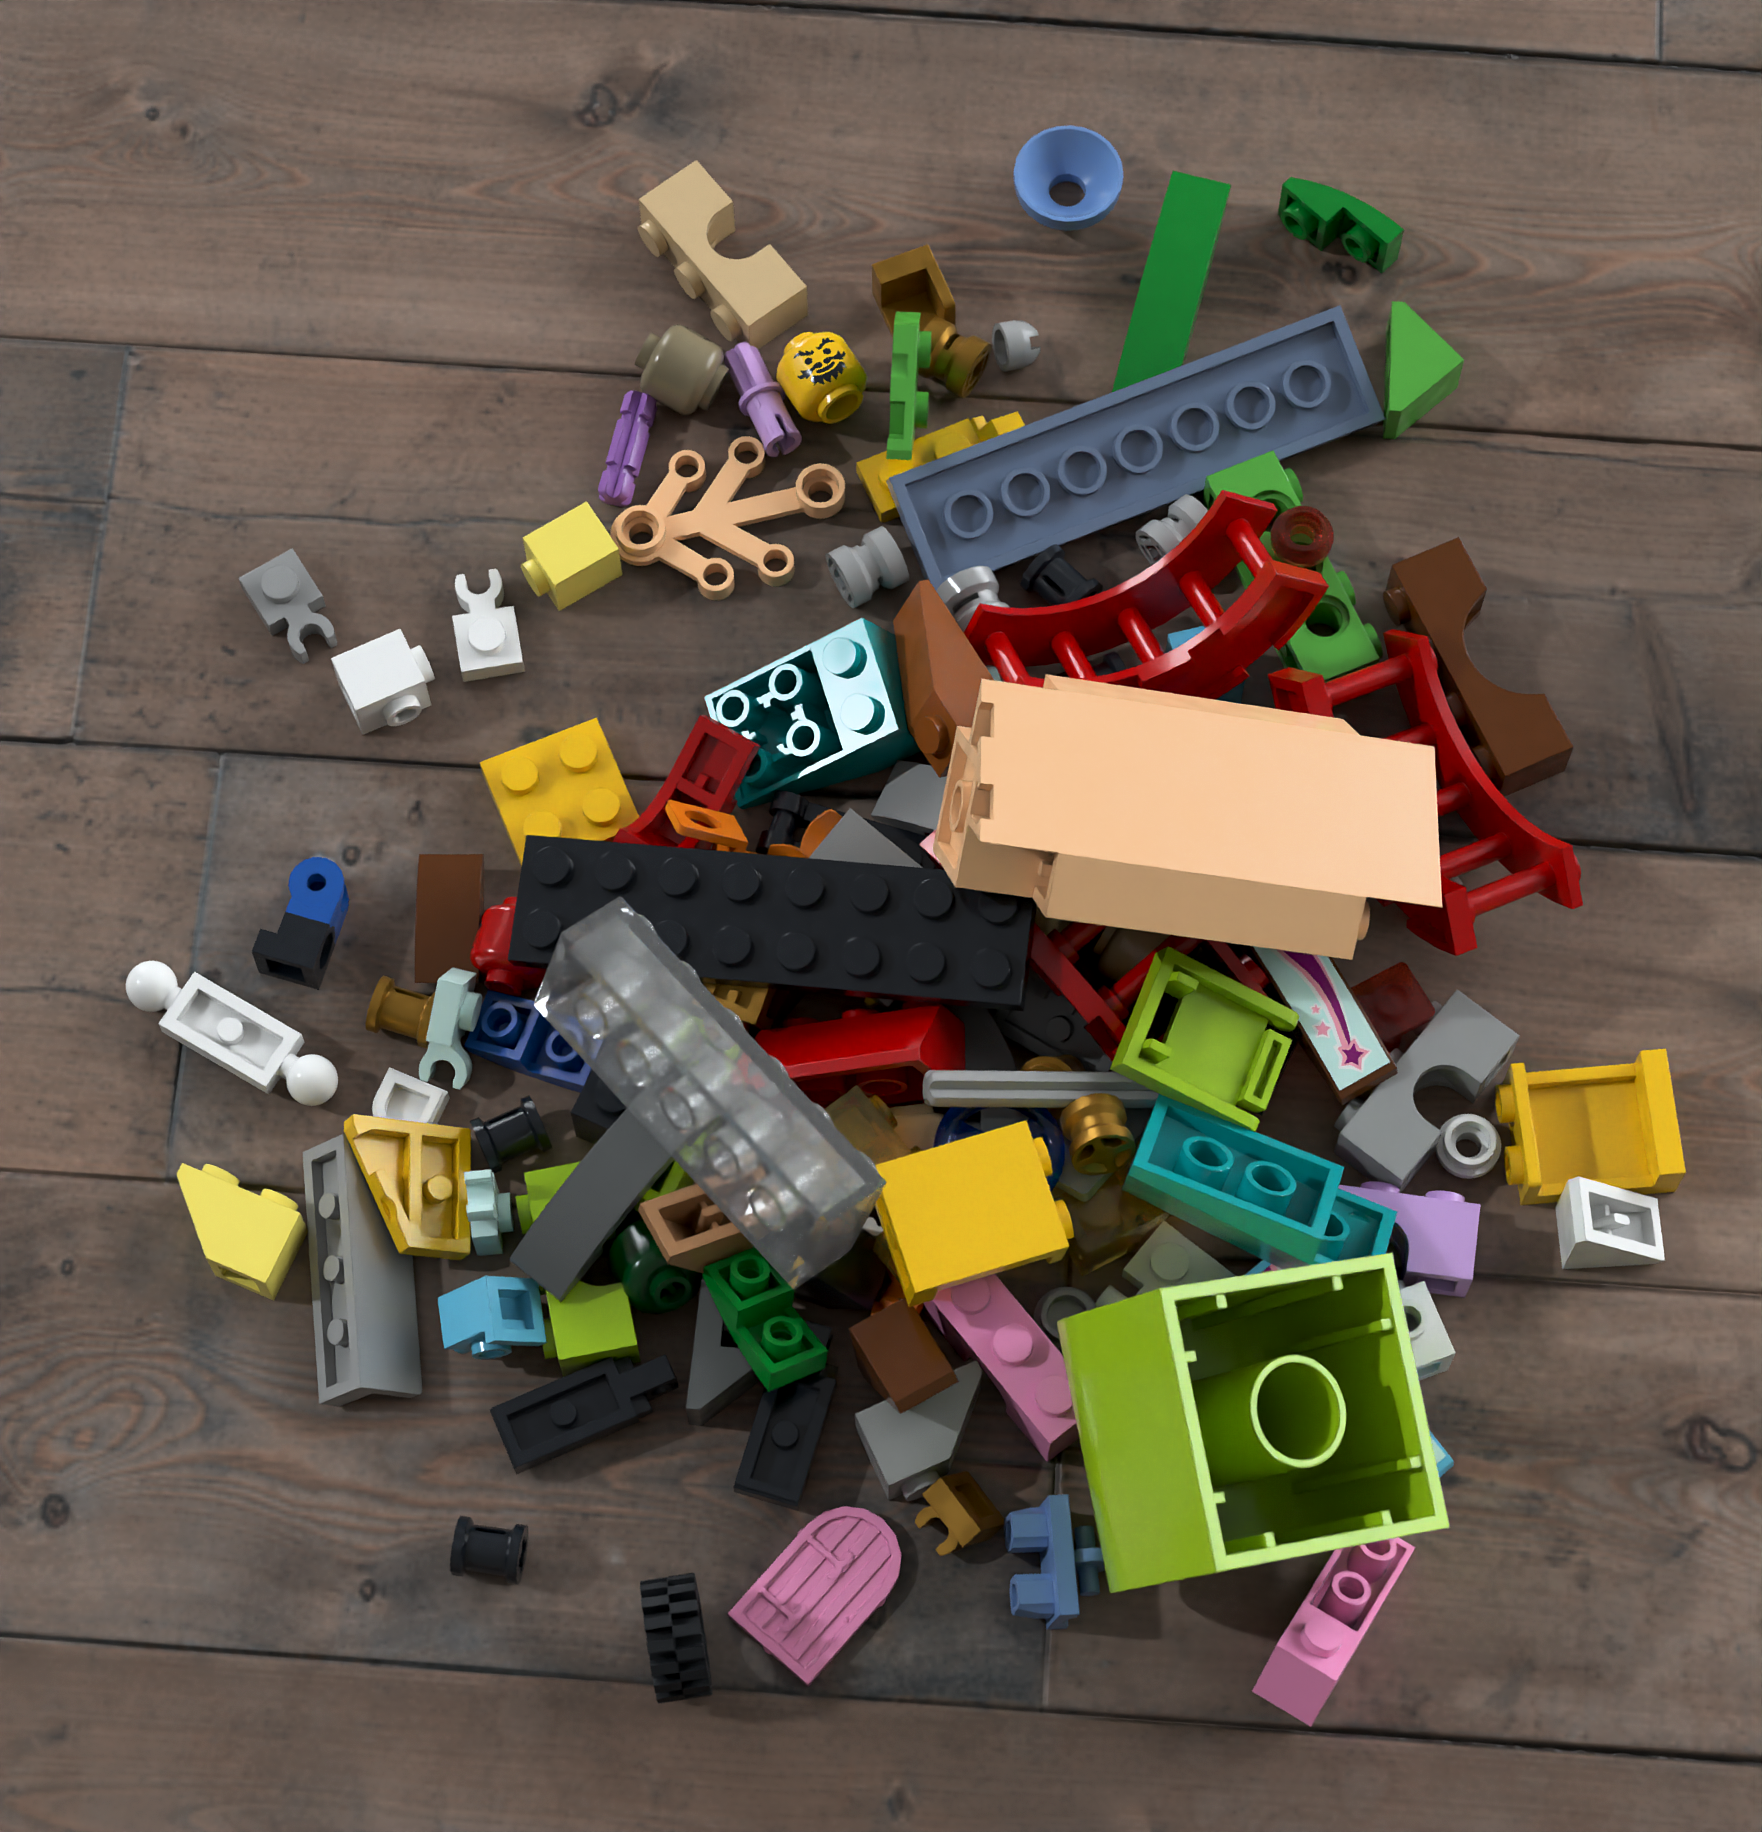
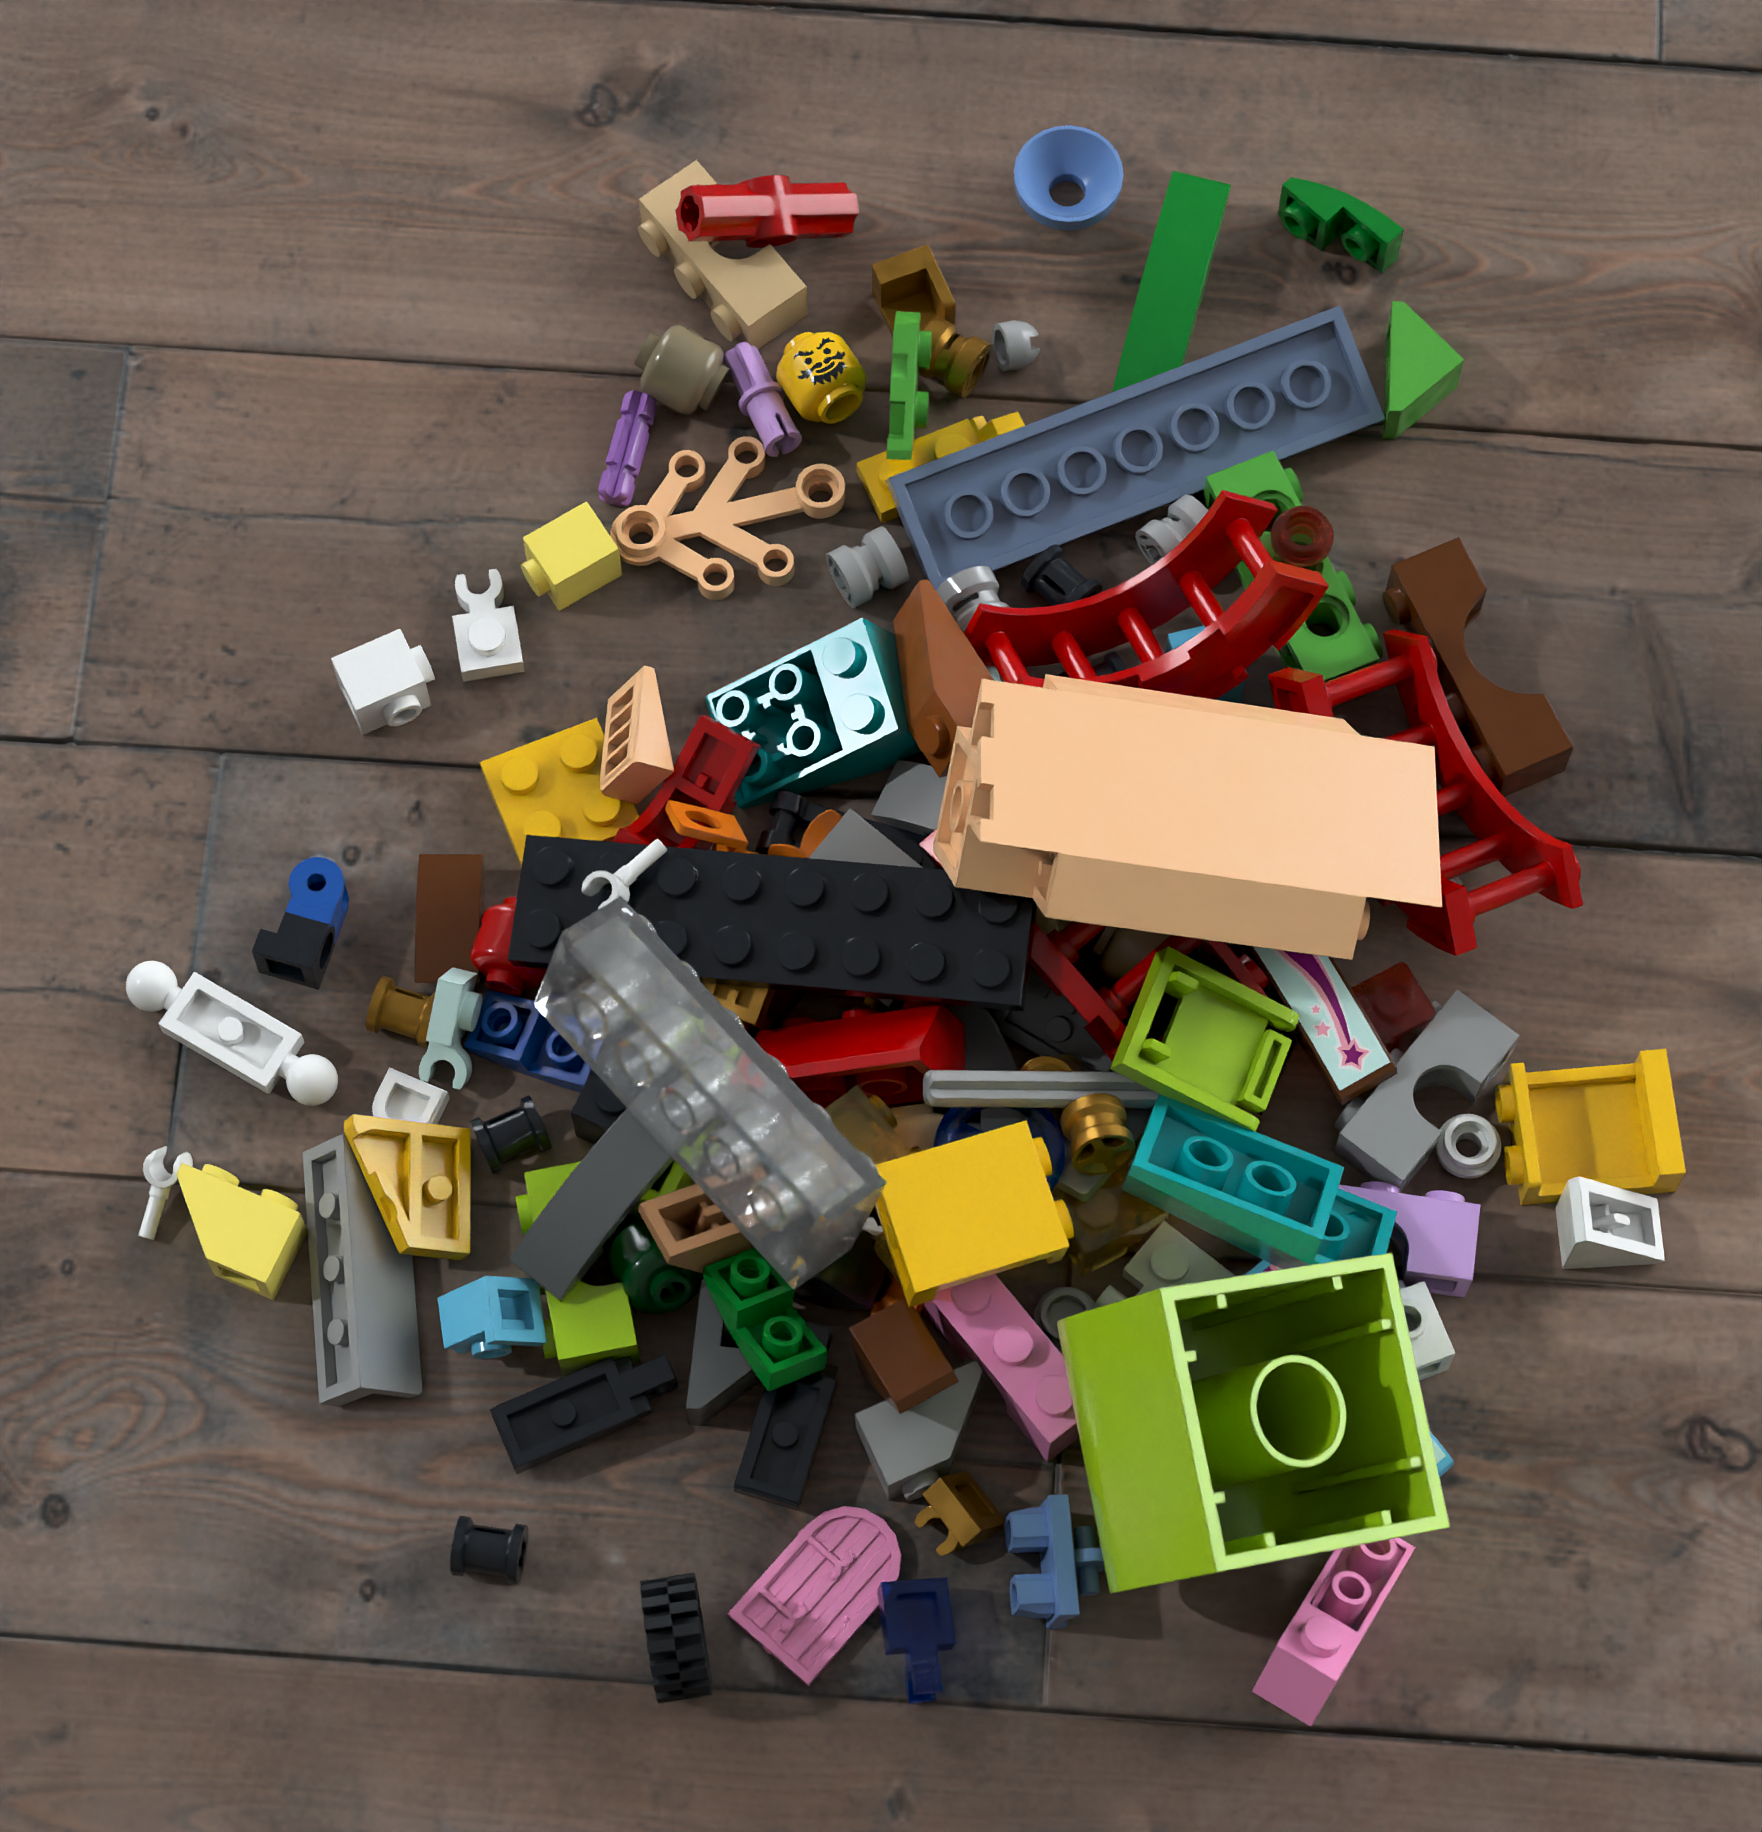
(160, 1188): none -> white hand
(288, 599): light grey plate -> none
(487, 1211): light aqua plate -> none
(625, 875): none -> white hand
(635, 740): none -> light nougat slope
(766, 211): none -> red piece
(918, 1624): none -> clear blue plate

